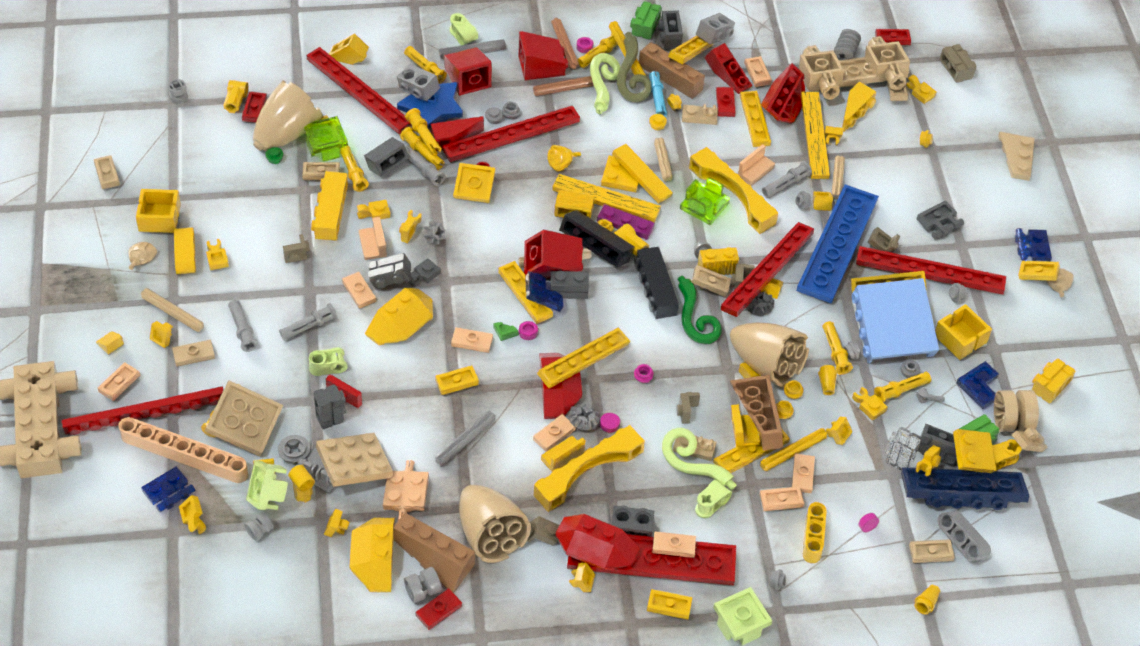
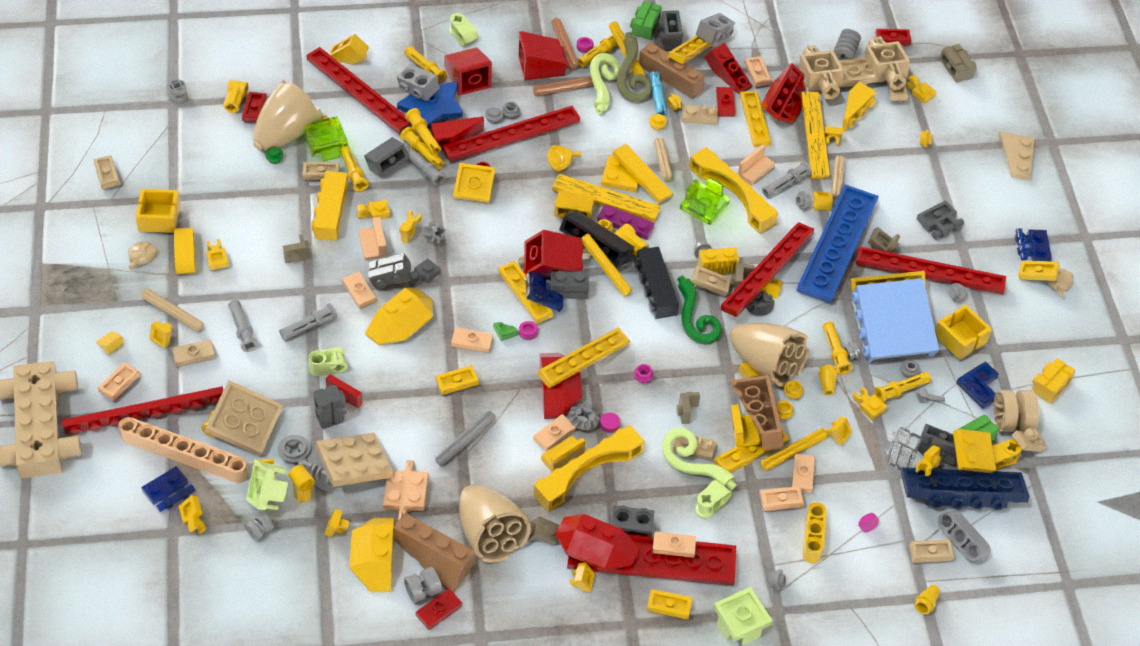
(483, 47): light grey axle -> none
(606, 265): none -> yellow axle

